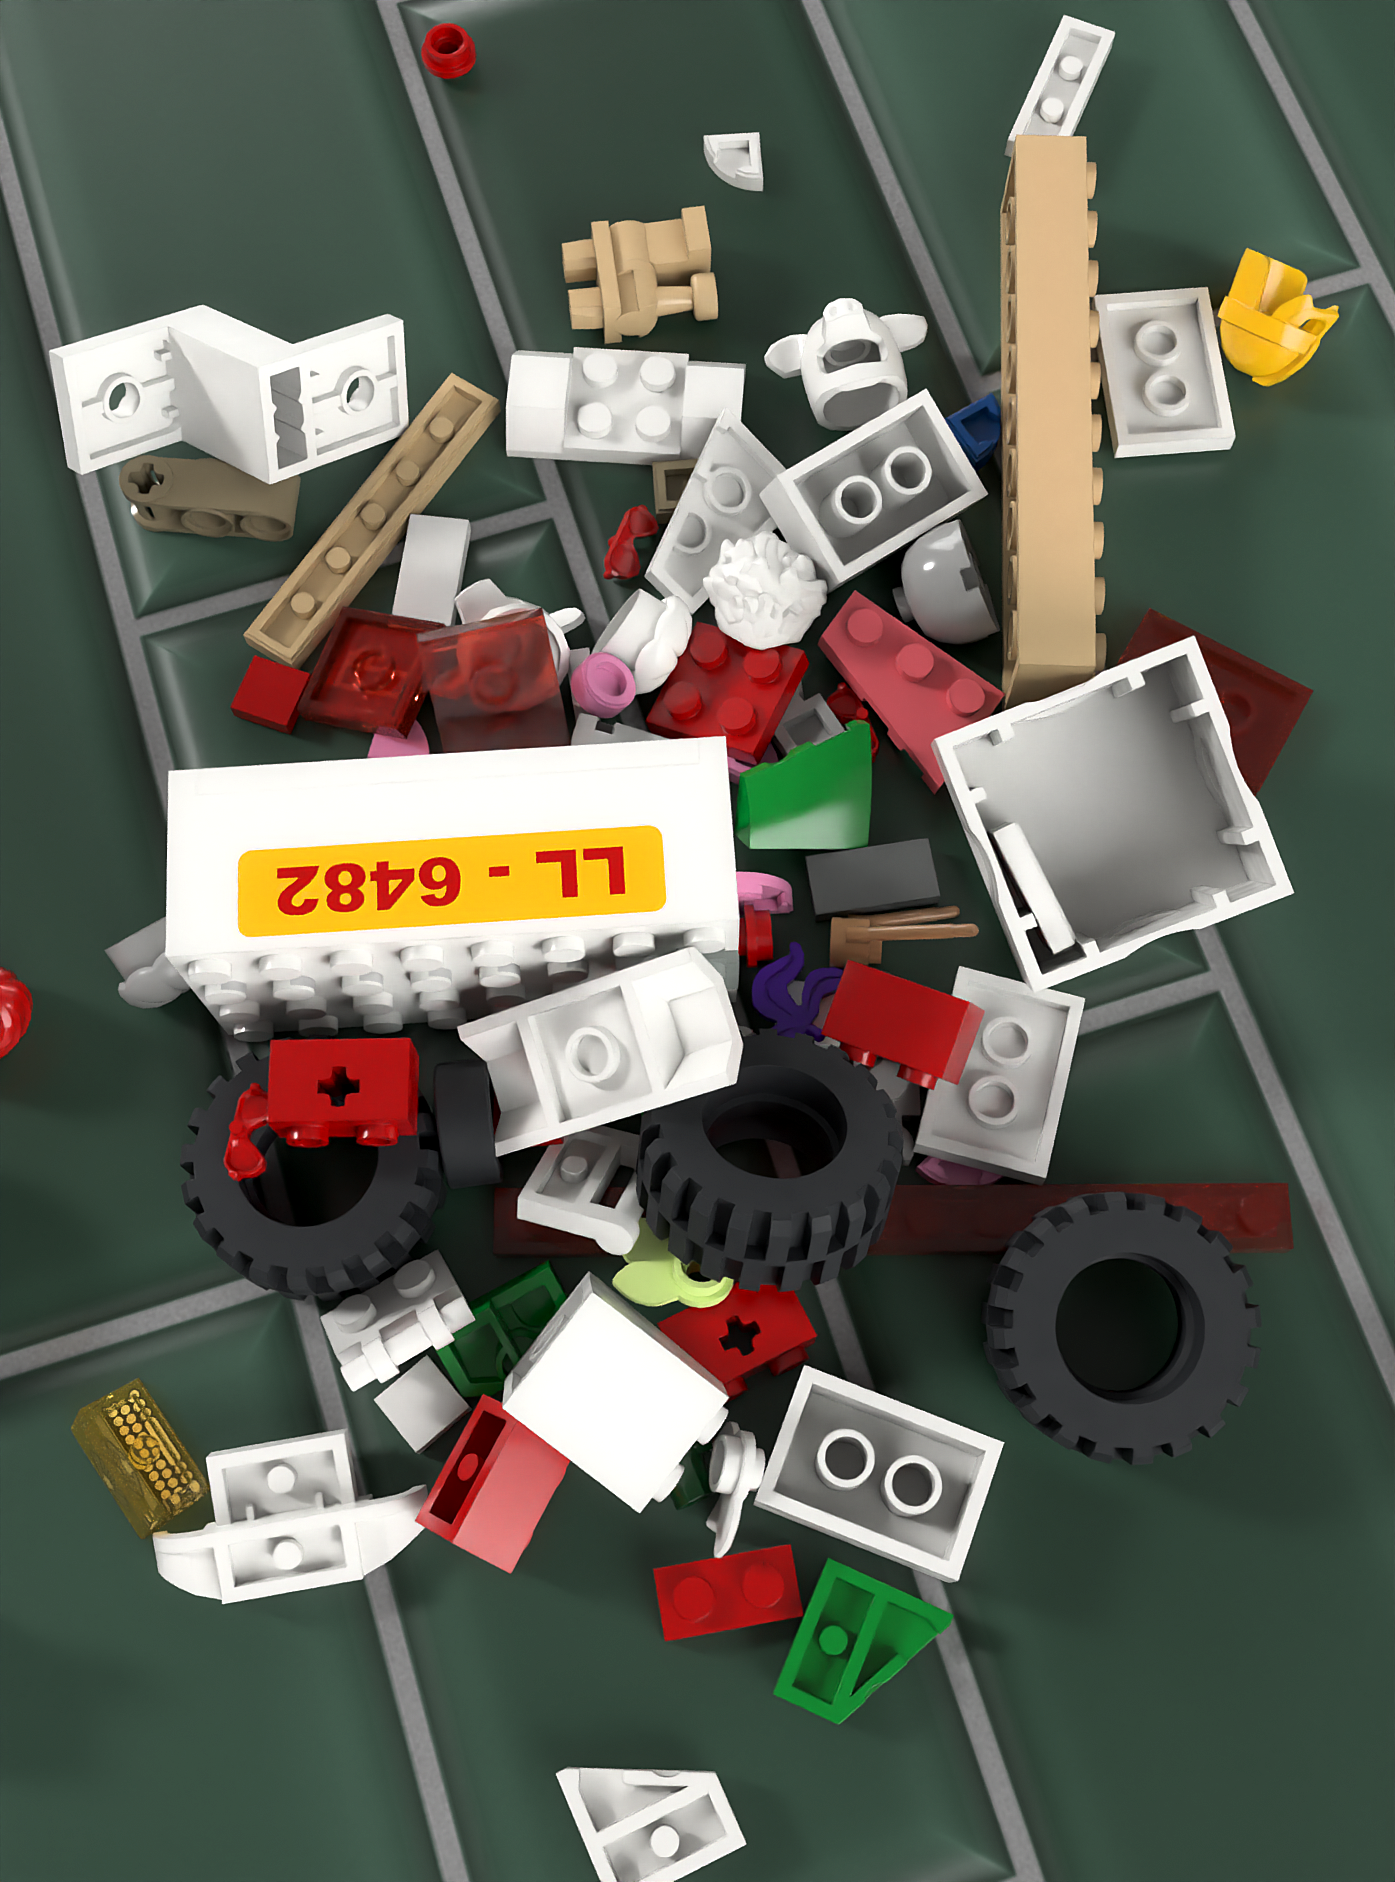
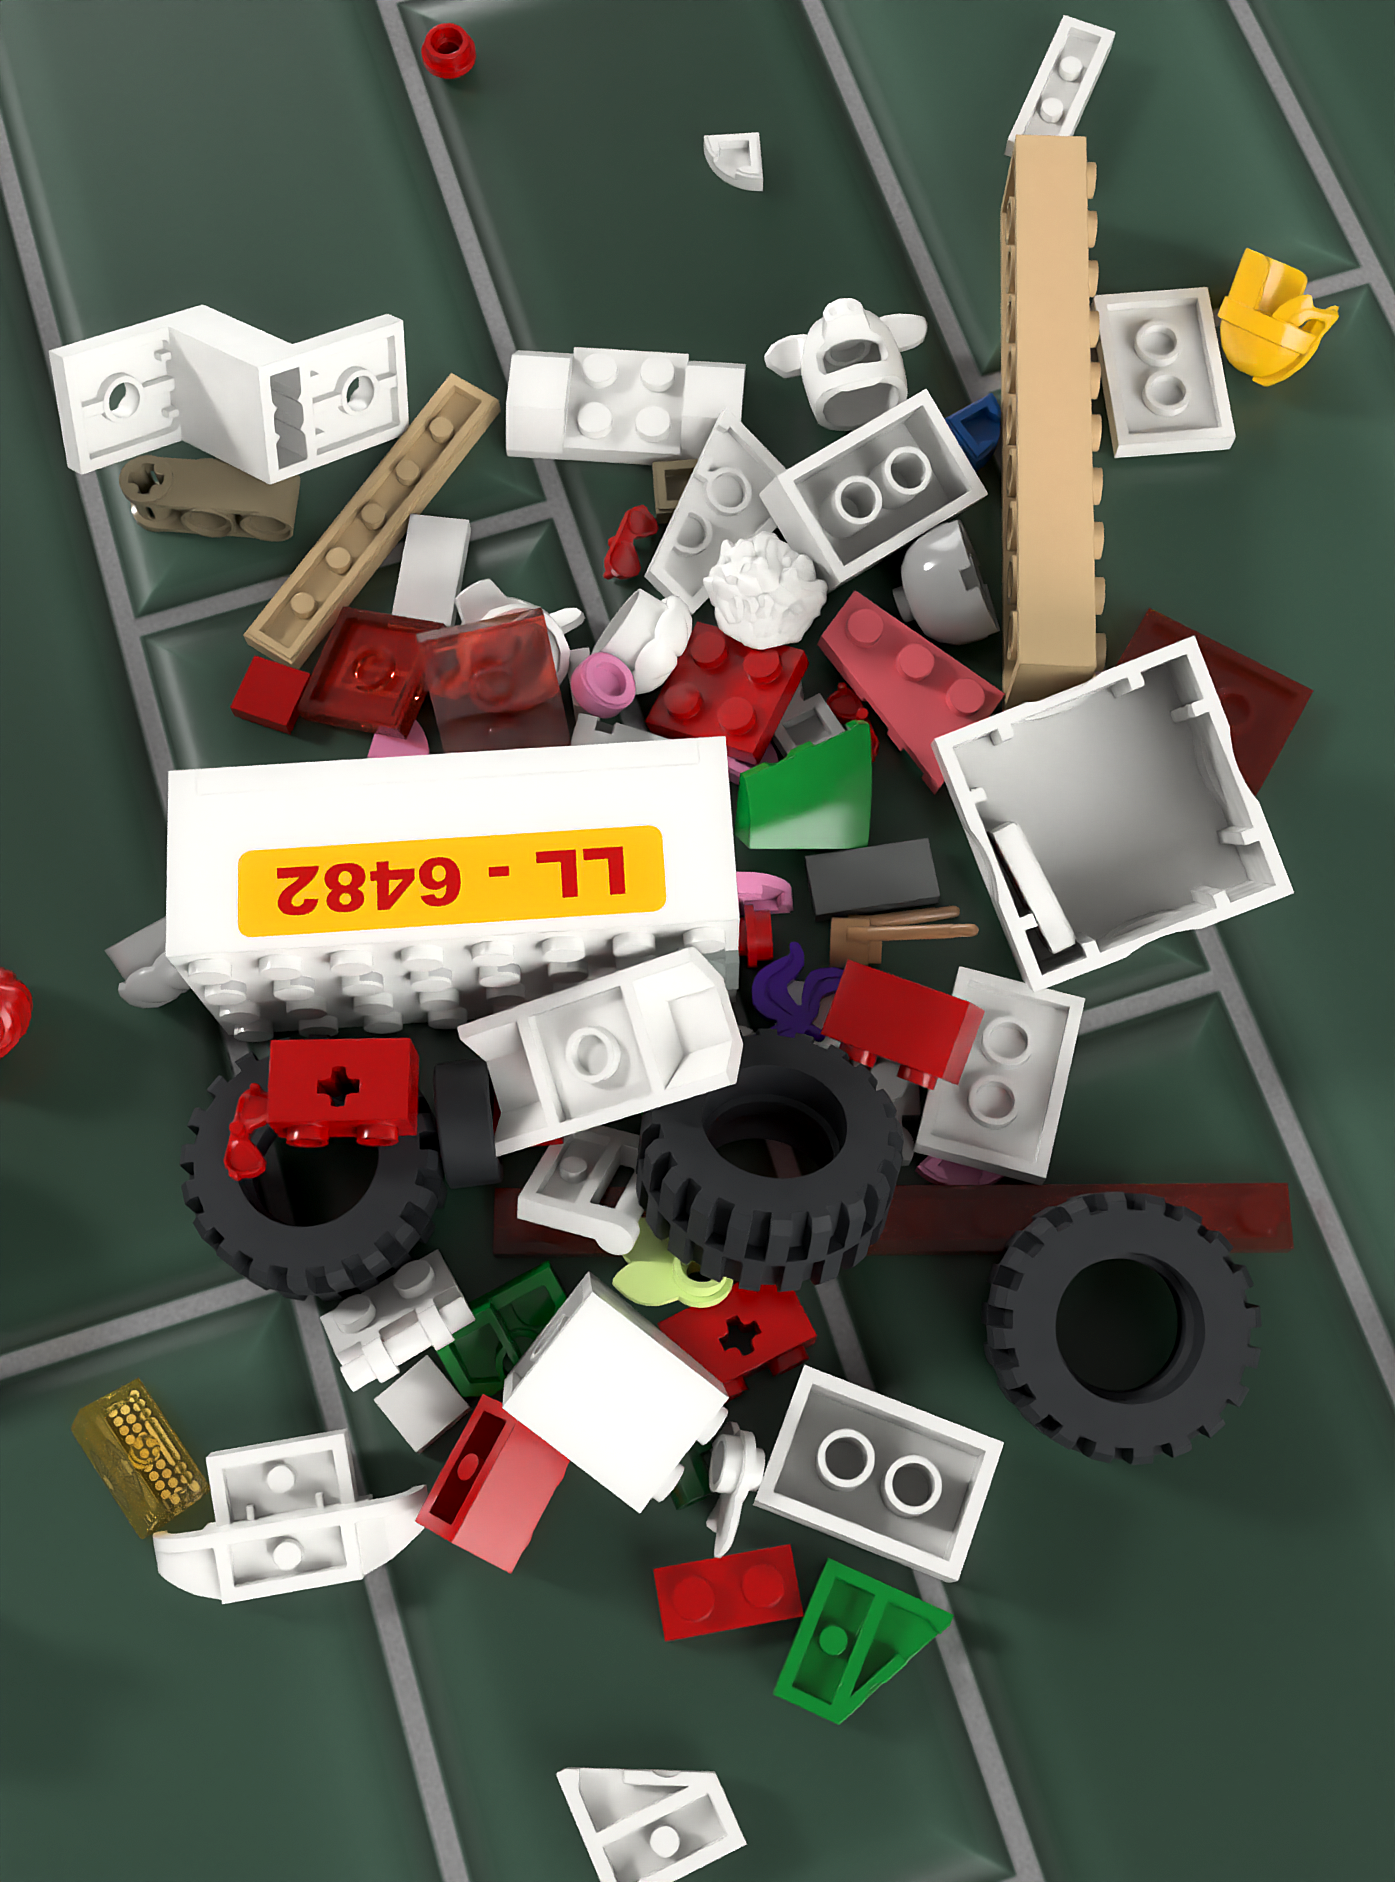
(641, 274): tan hips -> none

